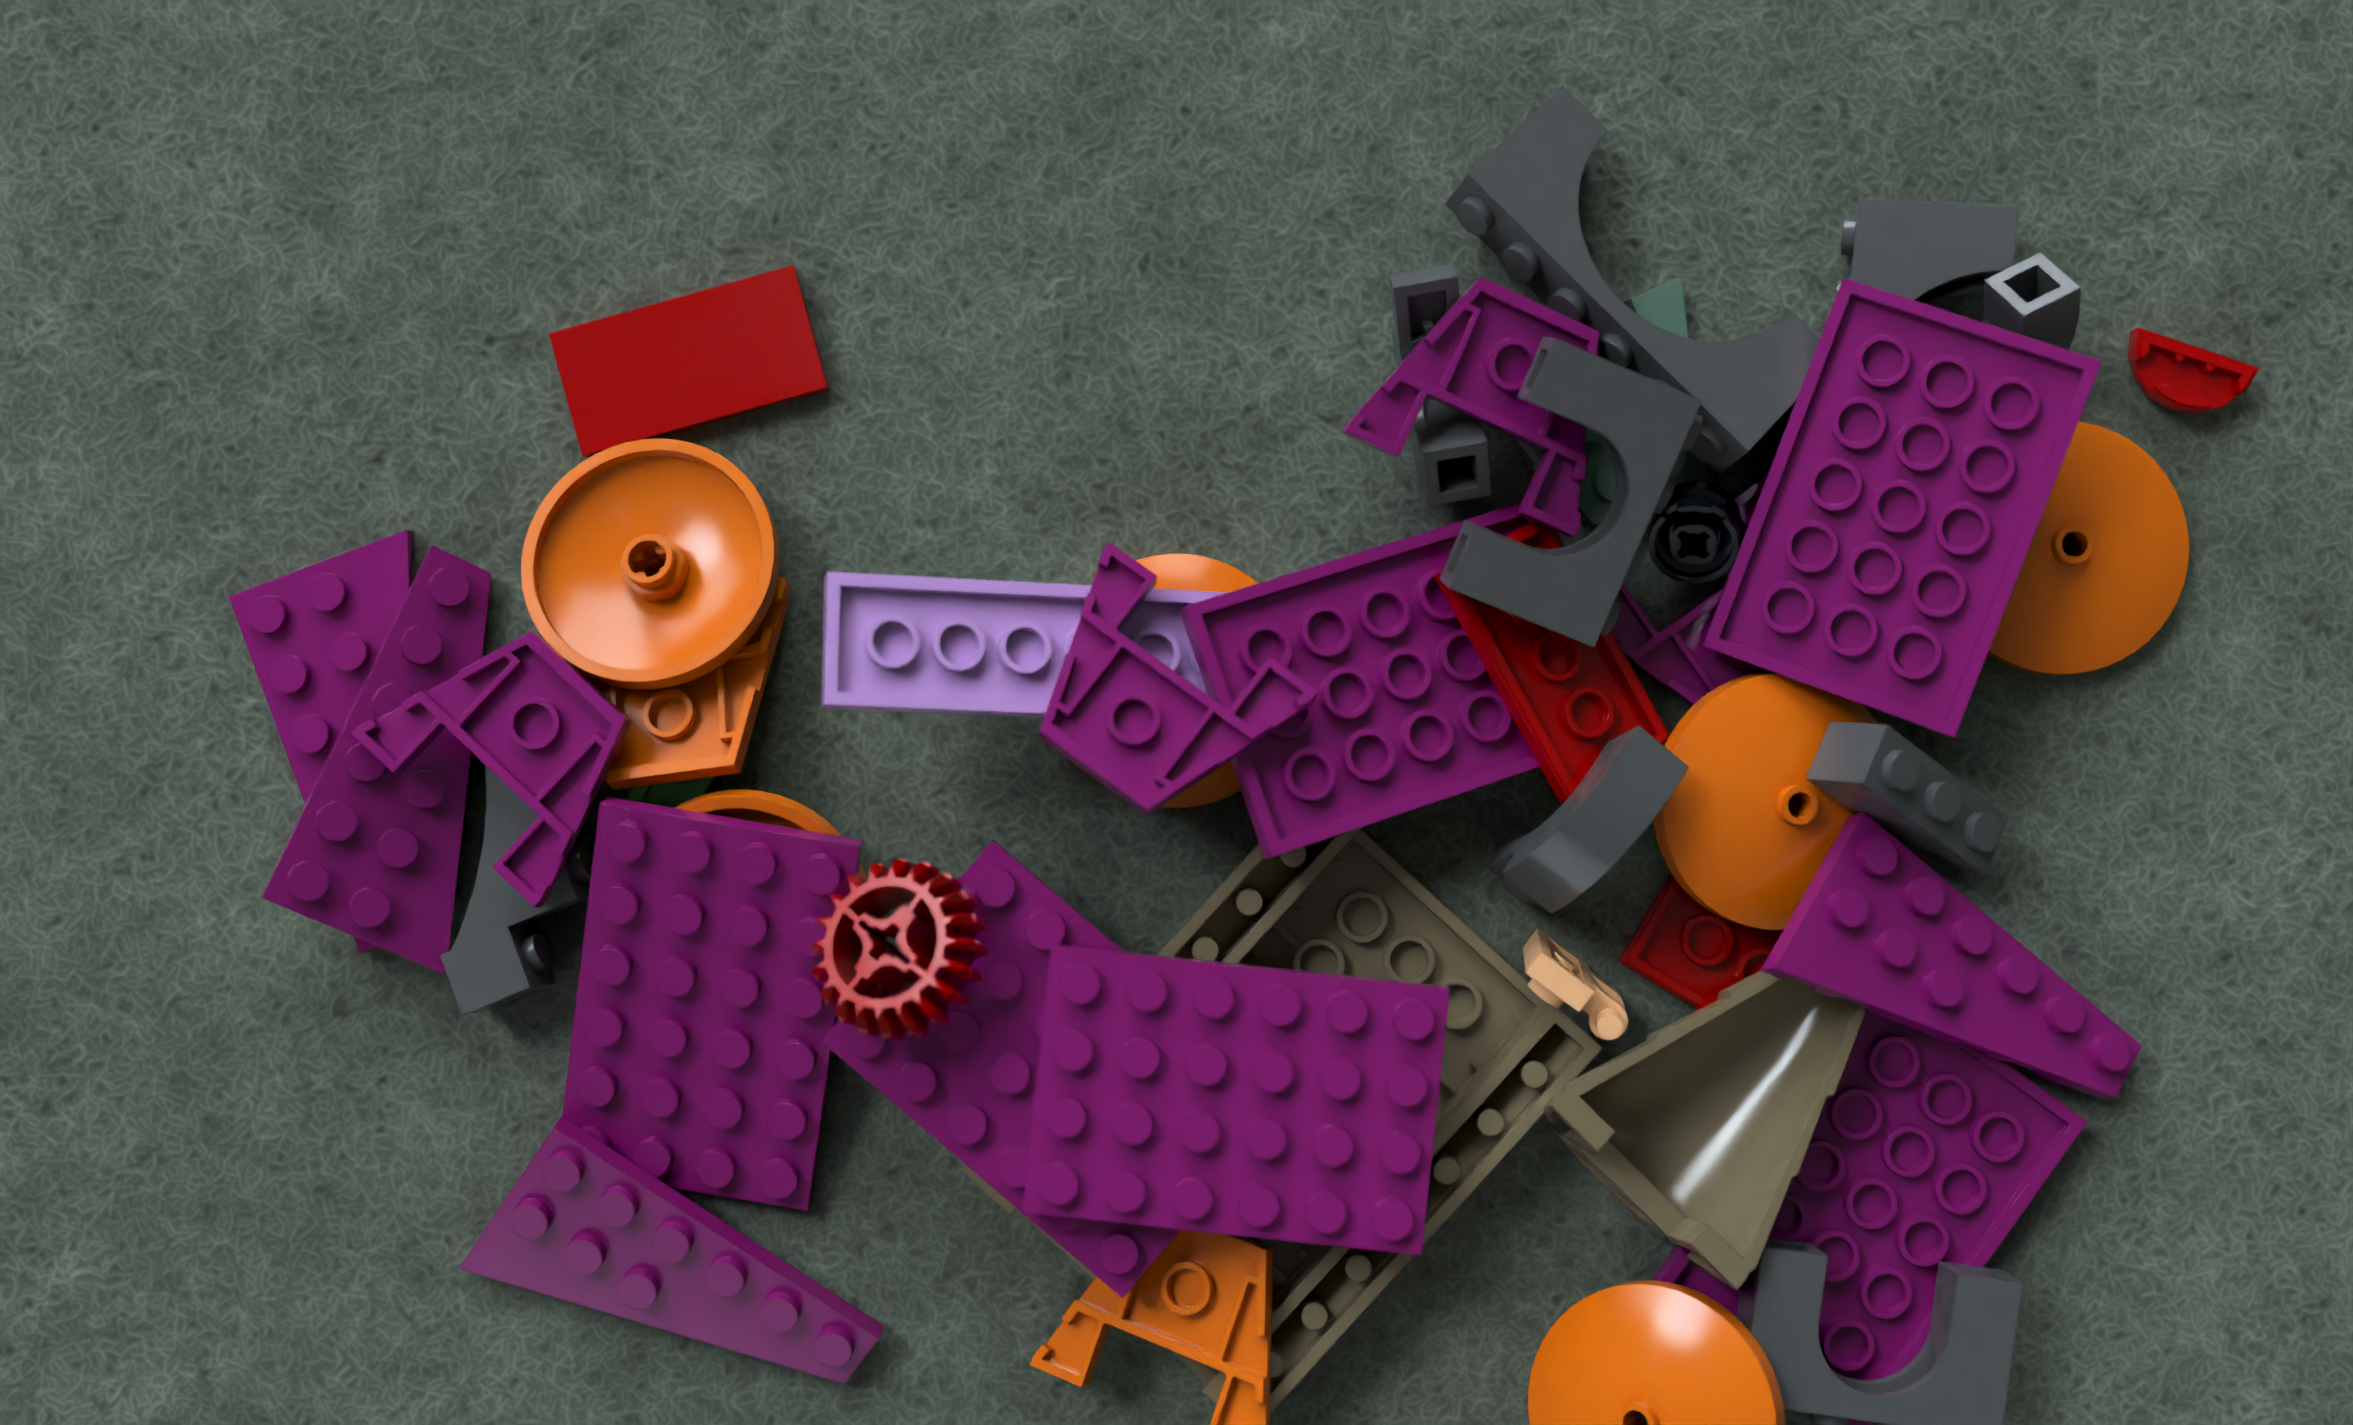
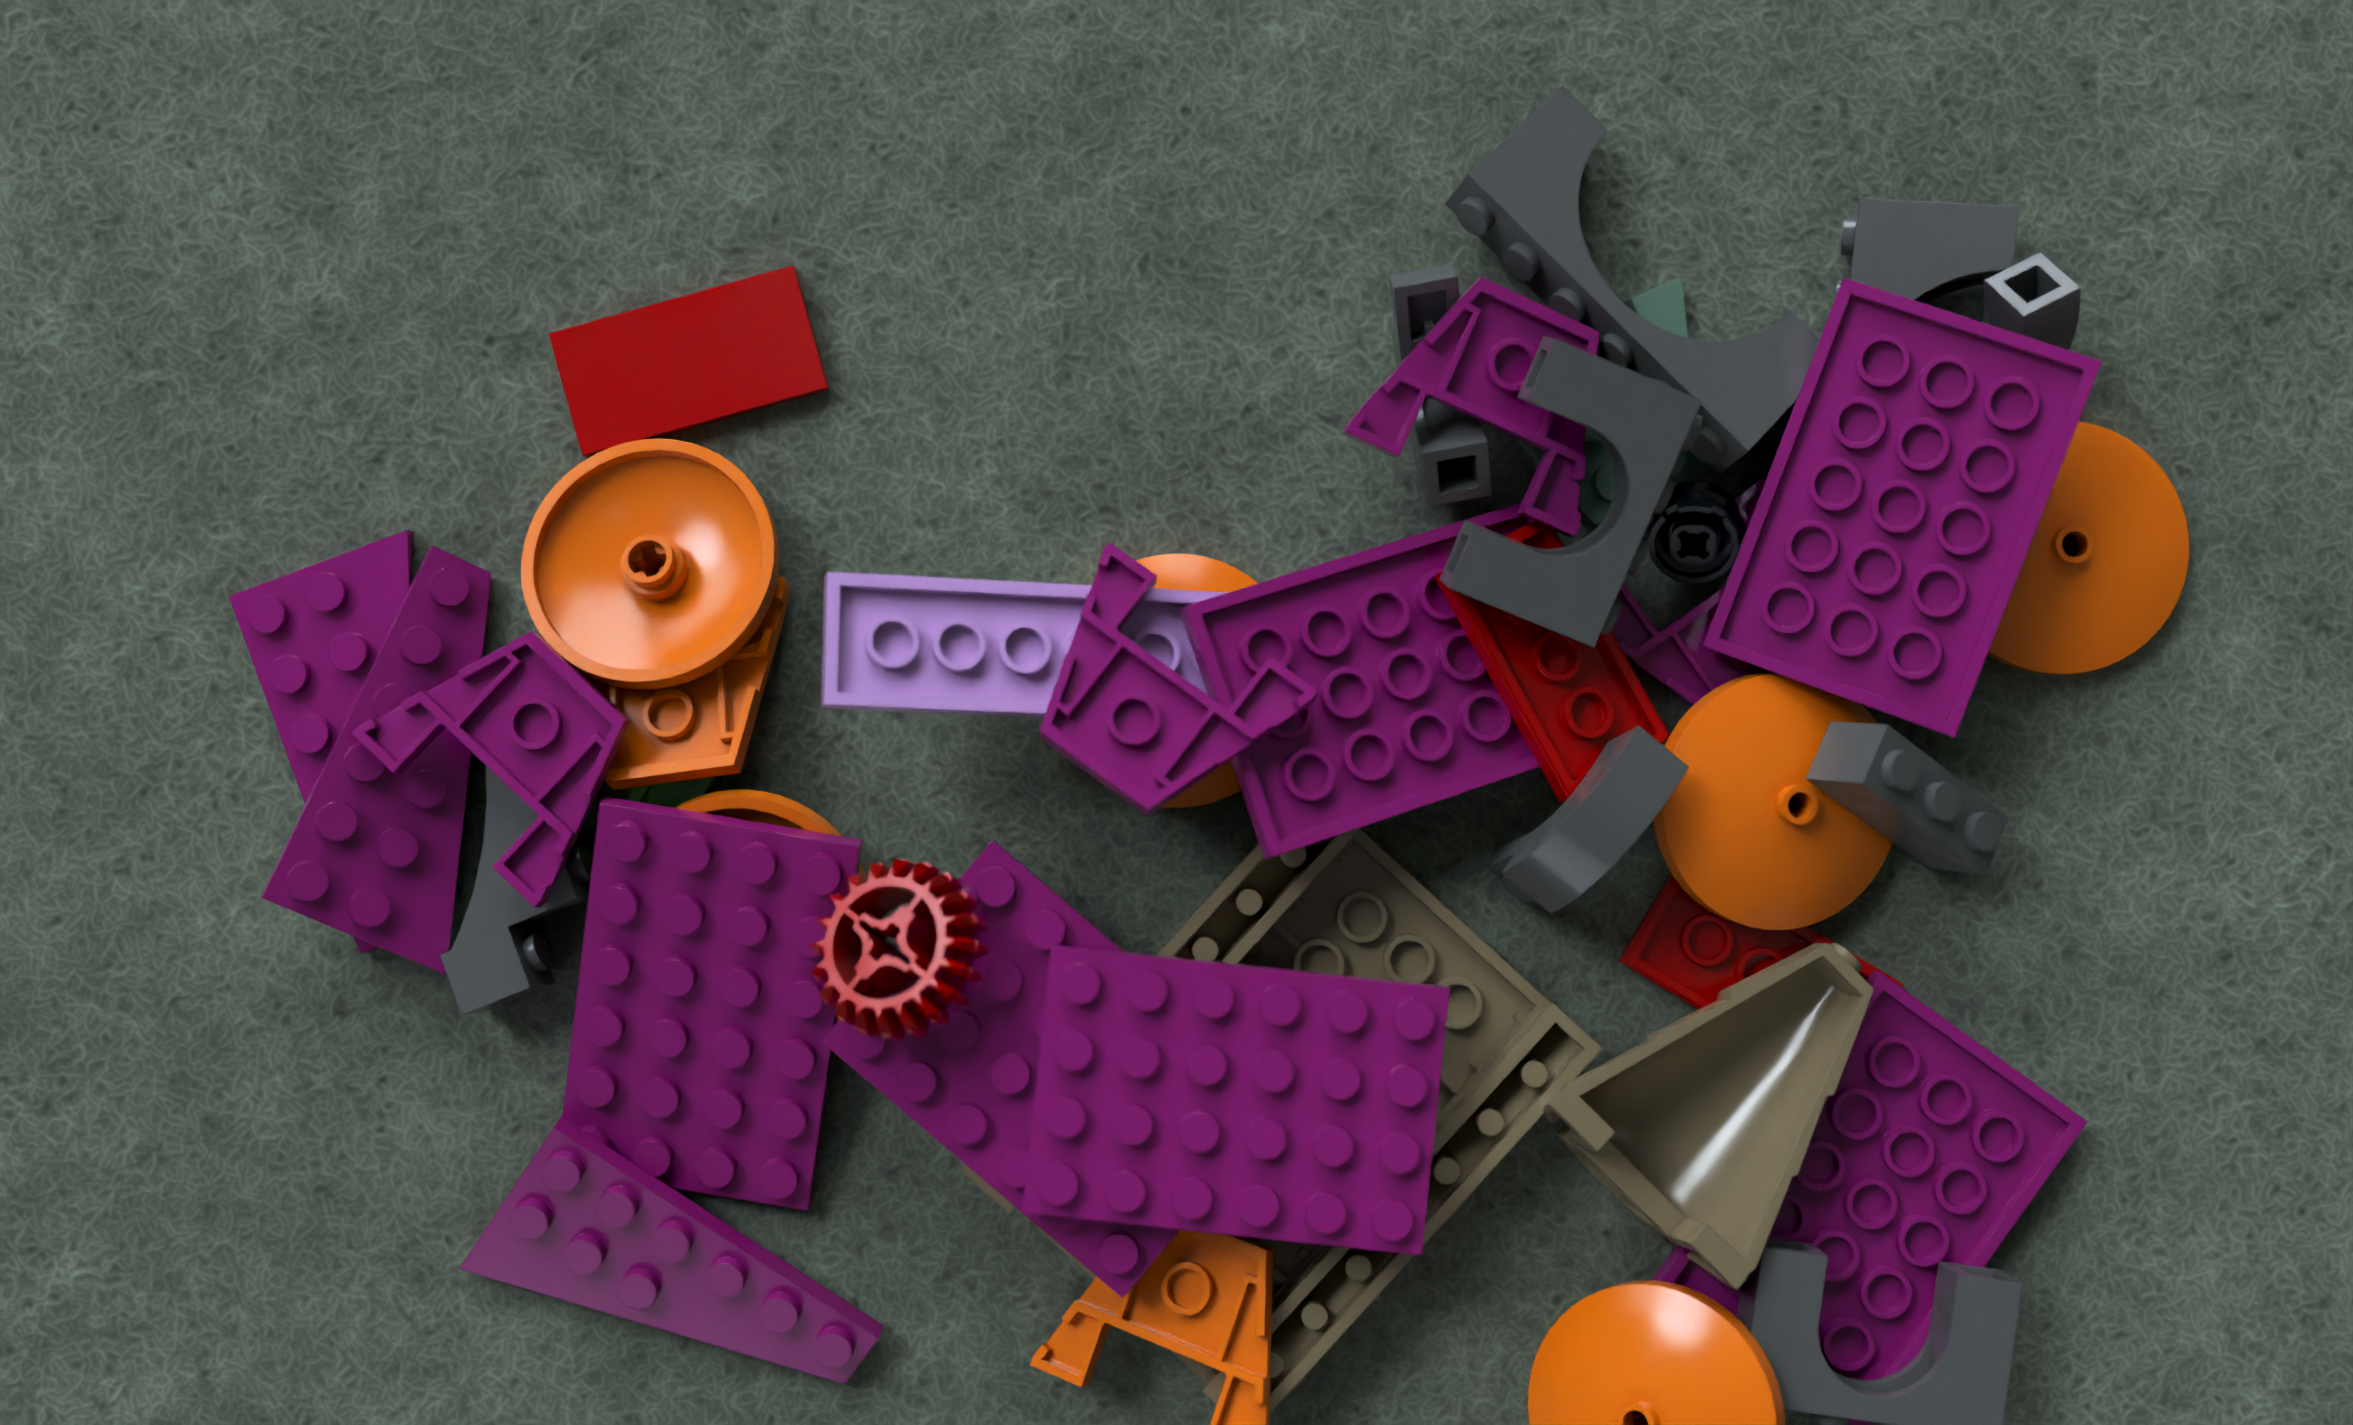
(1564, 977): light nougat plate -> none
(1926, 957): magenta wing -> none
(2185, 375): red plate -> none

